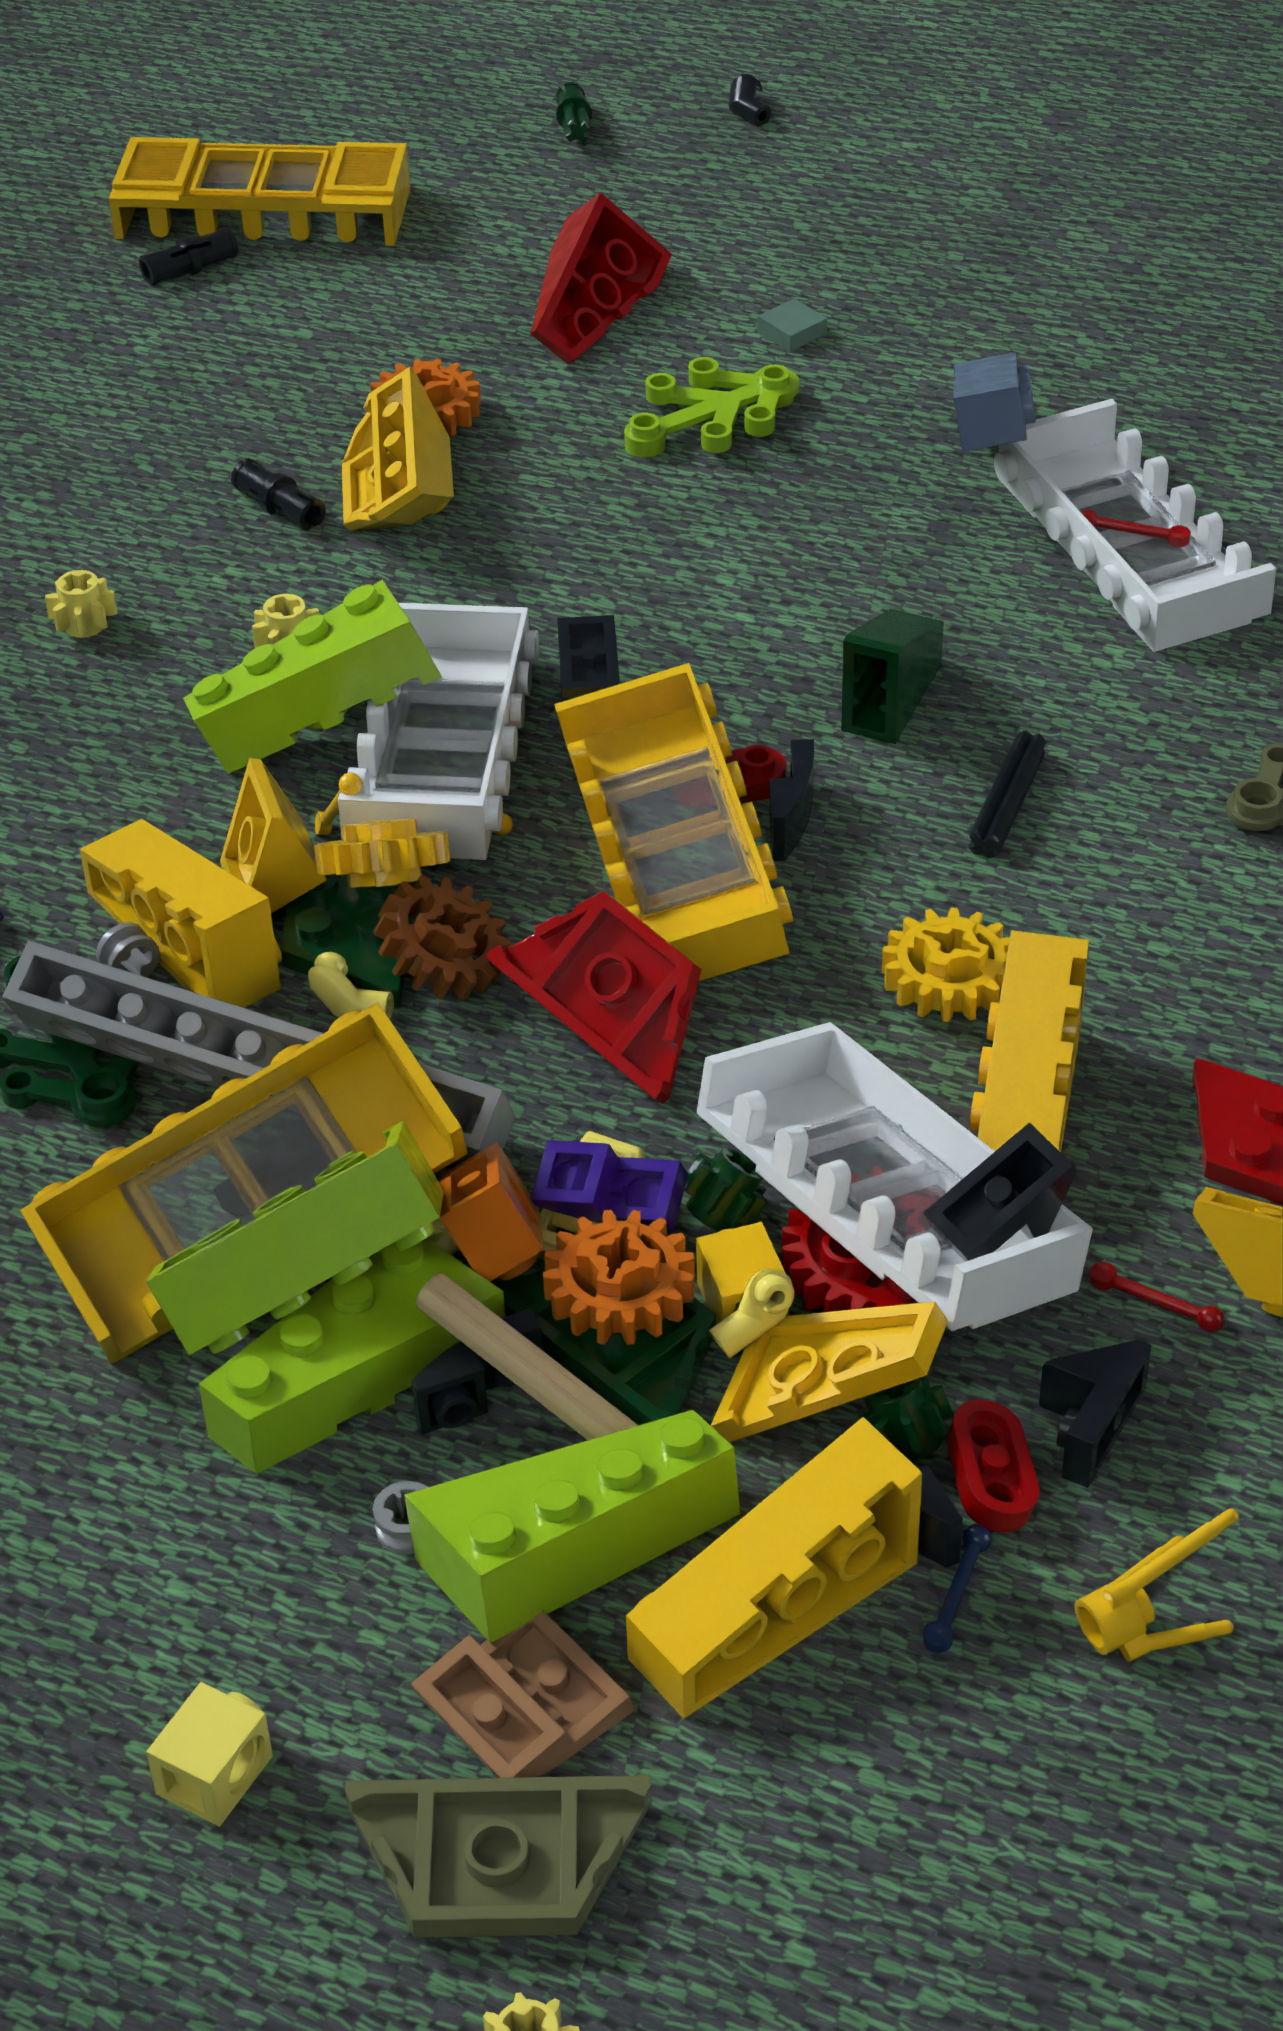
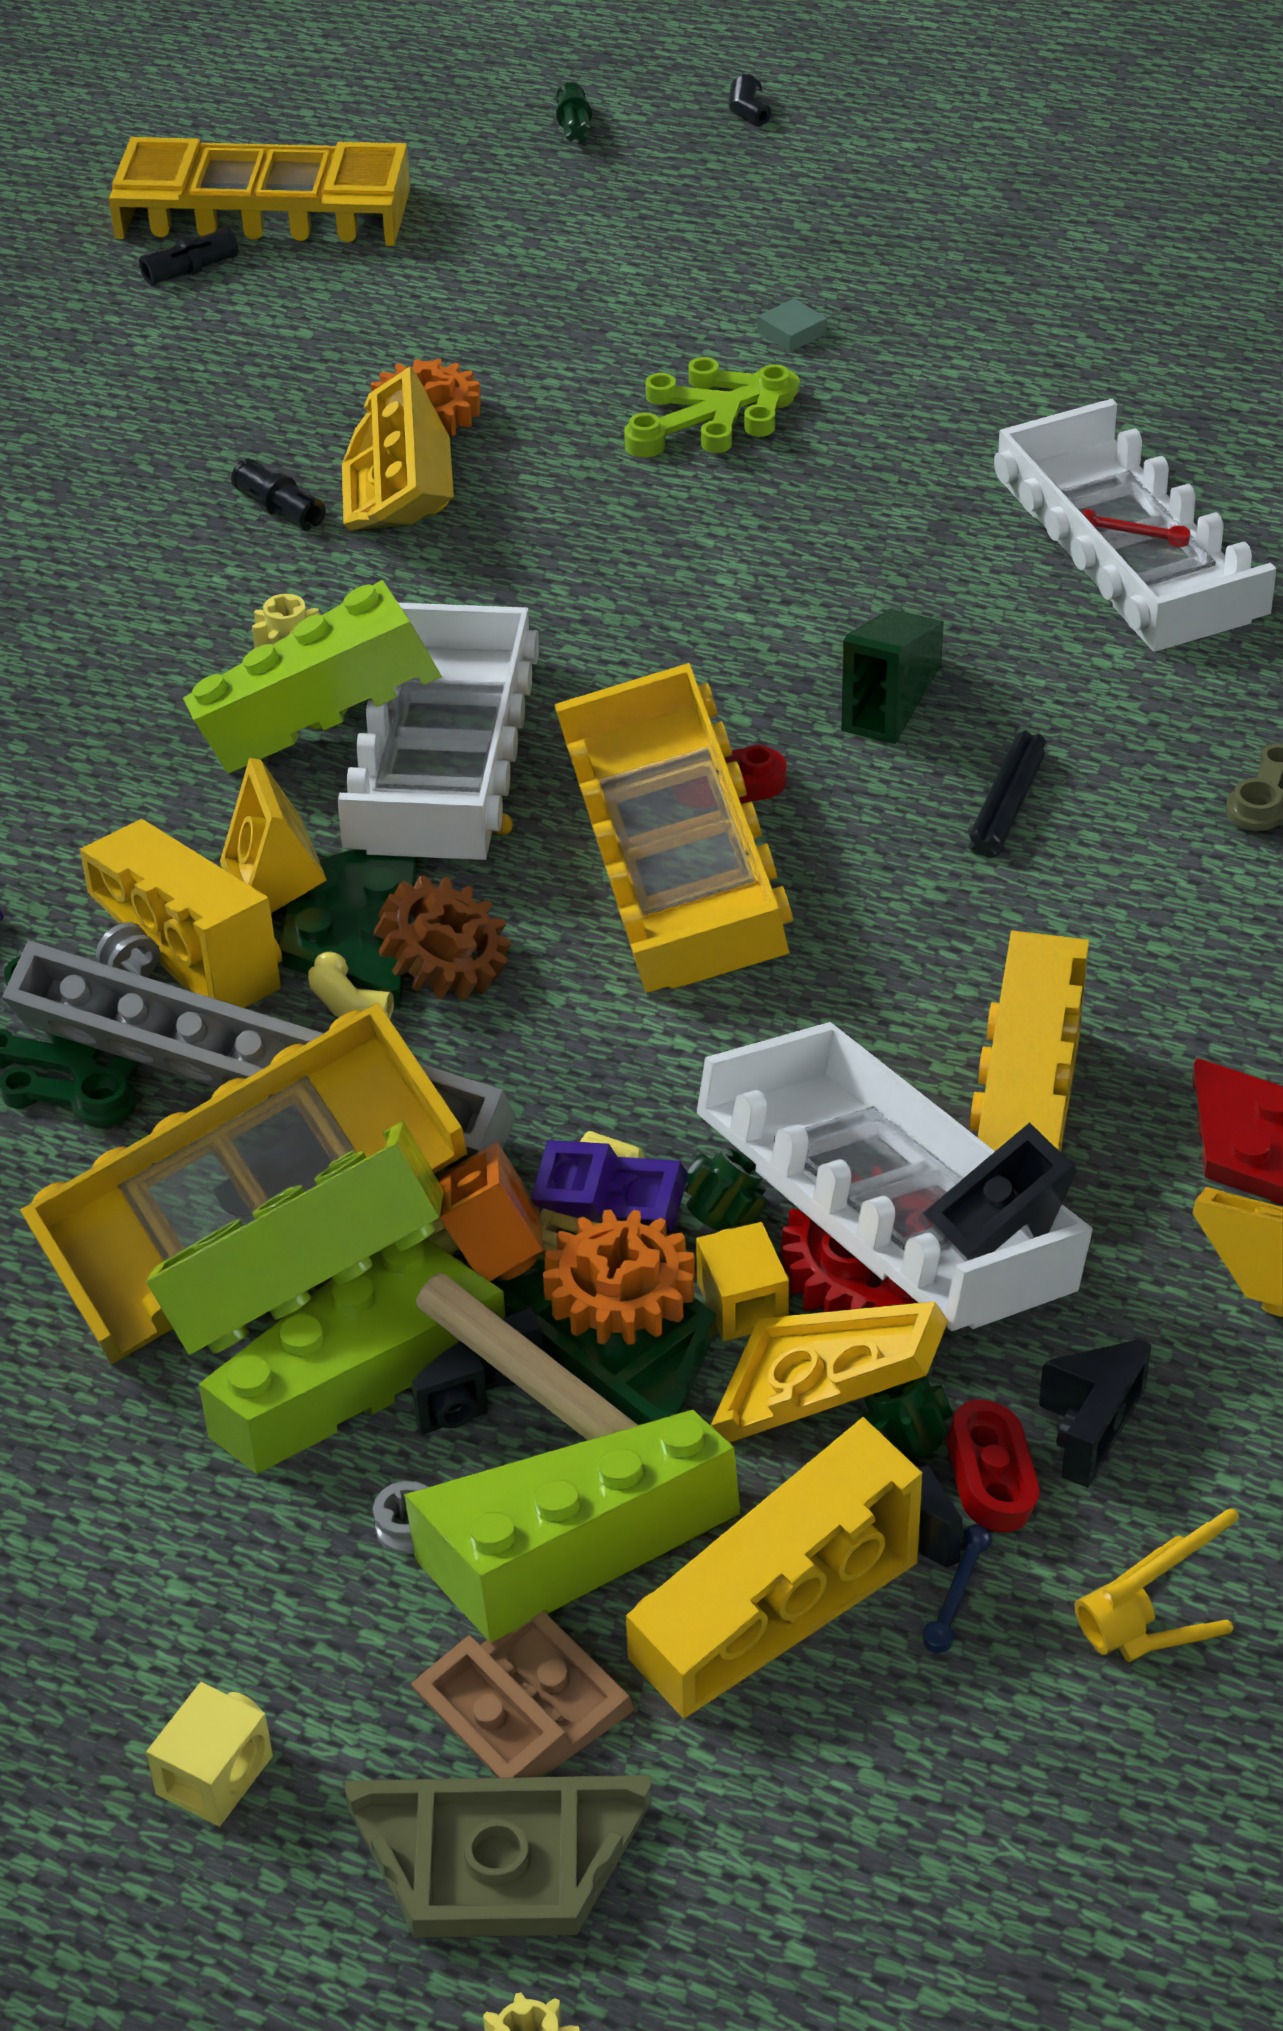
(80, 604): light yellow gear -> none
(349, 785): yellow hinge -> none
(382, 853): yellow gear -> none
(587, 655): black hinge -> none
(594, 277): red wedge -> none
(610, 986): red wing -> none
(760, 1309): light yellow arm -> none
(792, 800): black slope -> none
(946, 963): yellow gear -> none
(992, 401): sand blue brick -> none
(1104, 1277): red hinge -> none

